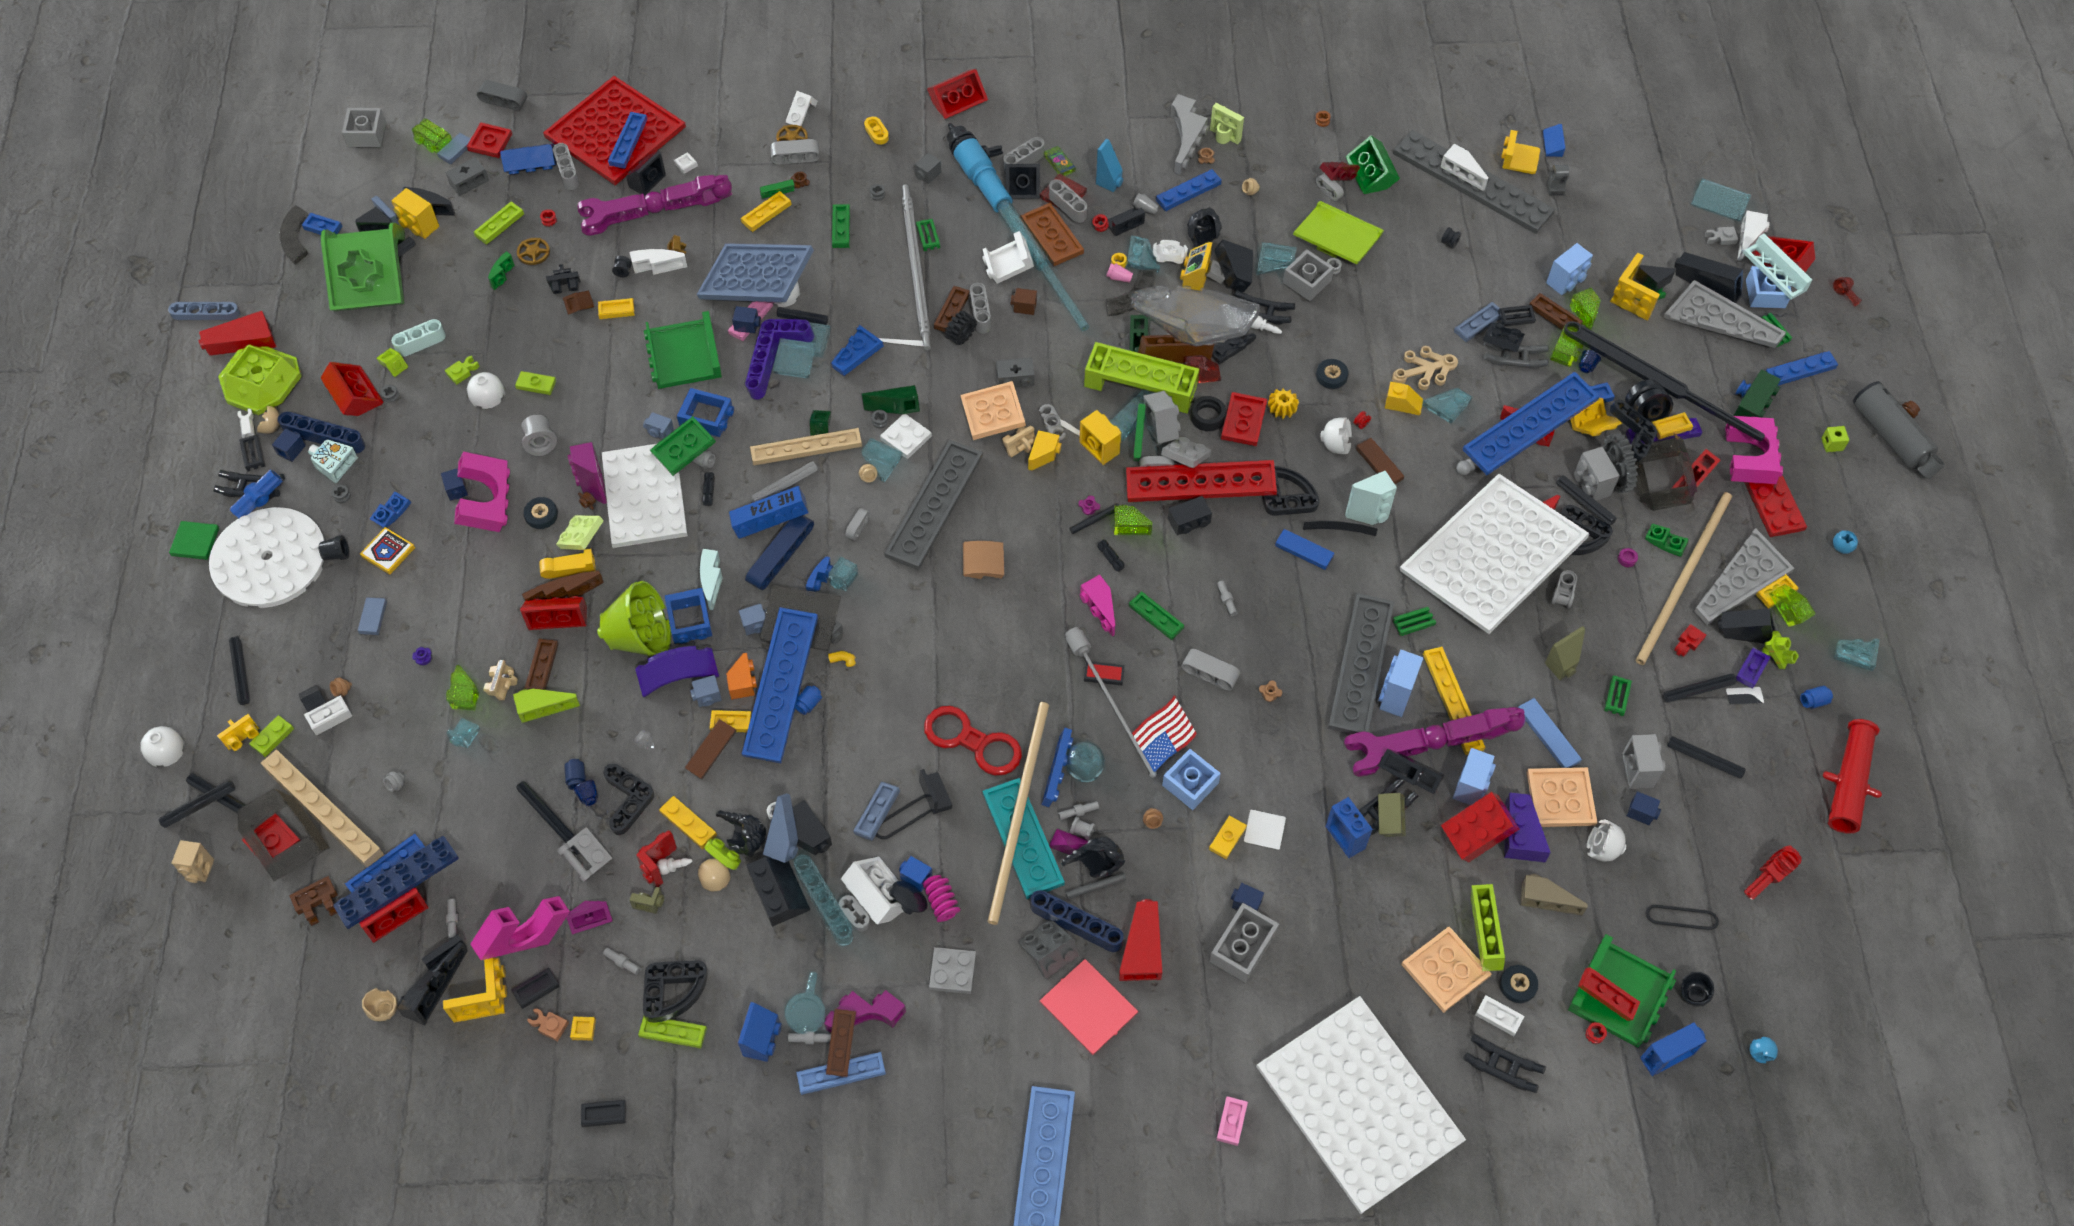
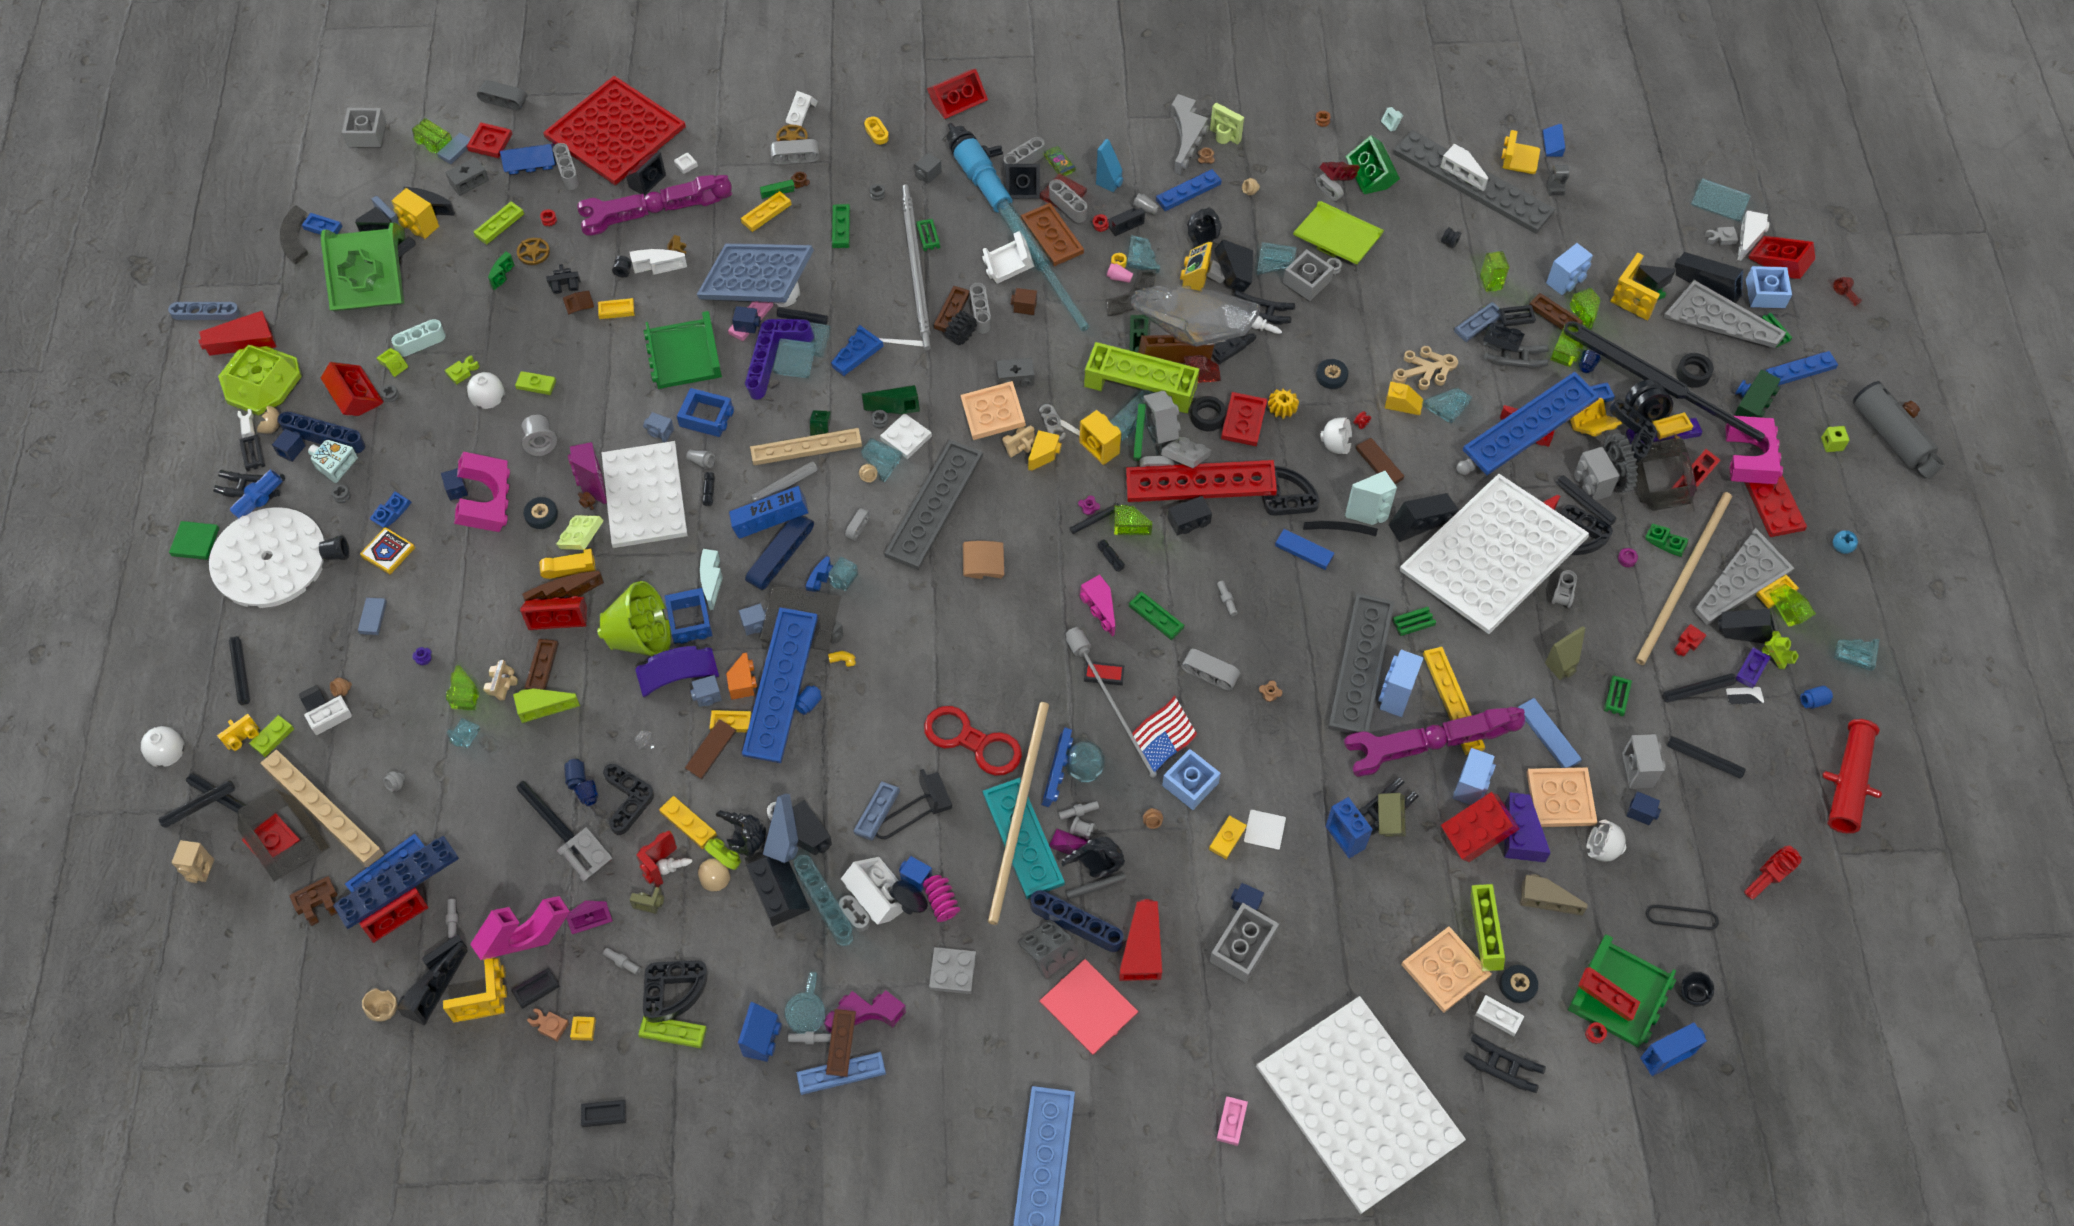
(627, 140): blue plate -> none
(682, 446): green tile -> none
(1170, 251): white plate -> none
(1391, 118): none -> light aqua tile
(1411, 771): black slope -> none
(1422, 515): none -> black wedge
(1494, 271): none -> clear neon green brick
(1698, 360): none -> black tyre
(1763, 1050): dark azure piece -> none
(1781, 264): light aqua fence -> none

